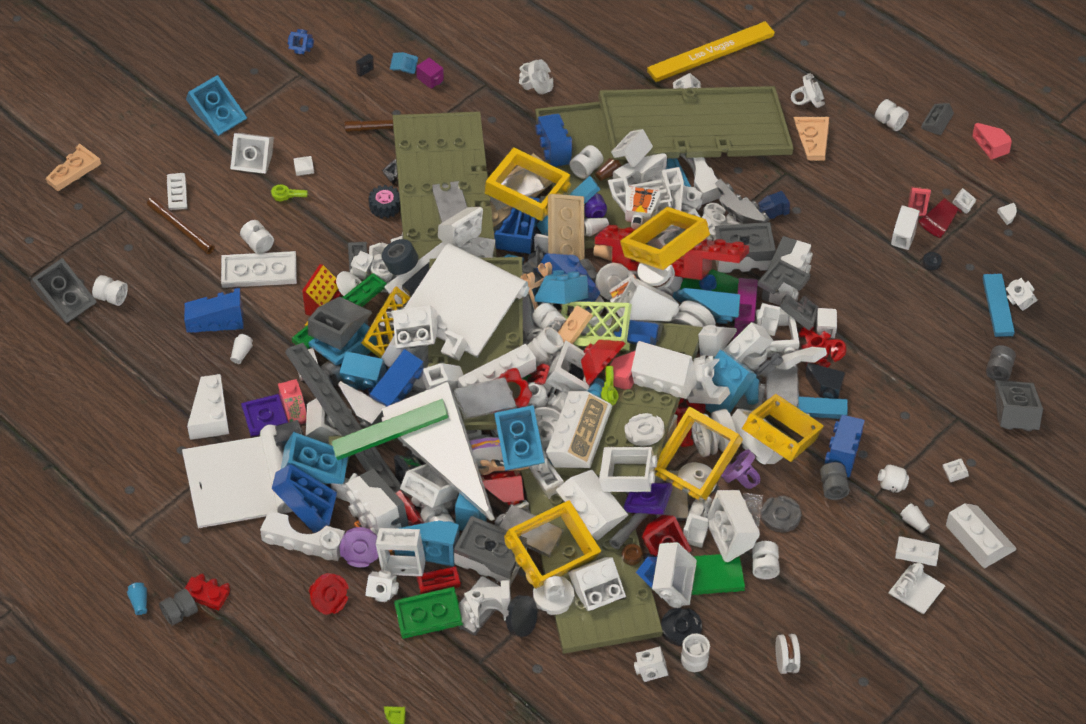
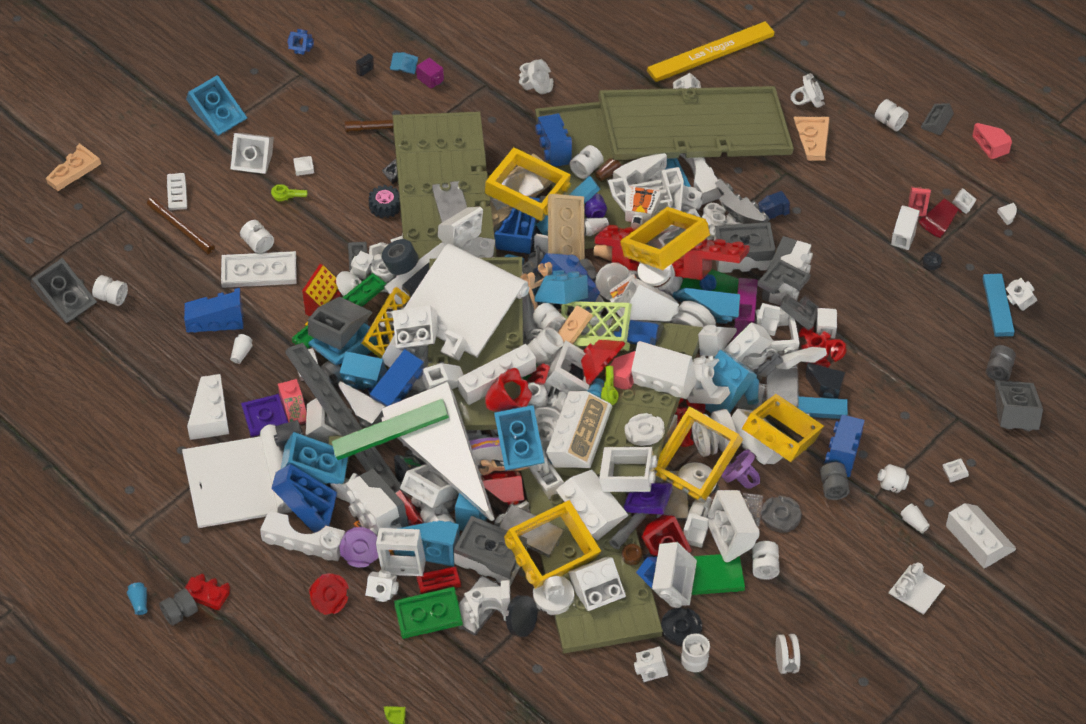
(485, 398): clear piece -> none
(633, 147): white panel -> none
(917, 551): white bracket -> none

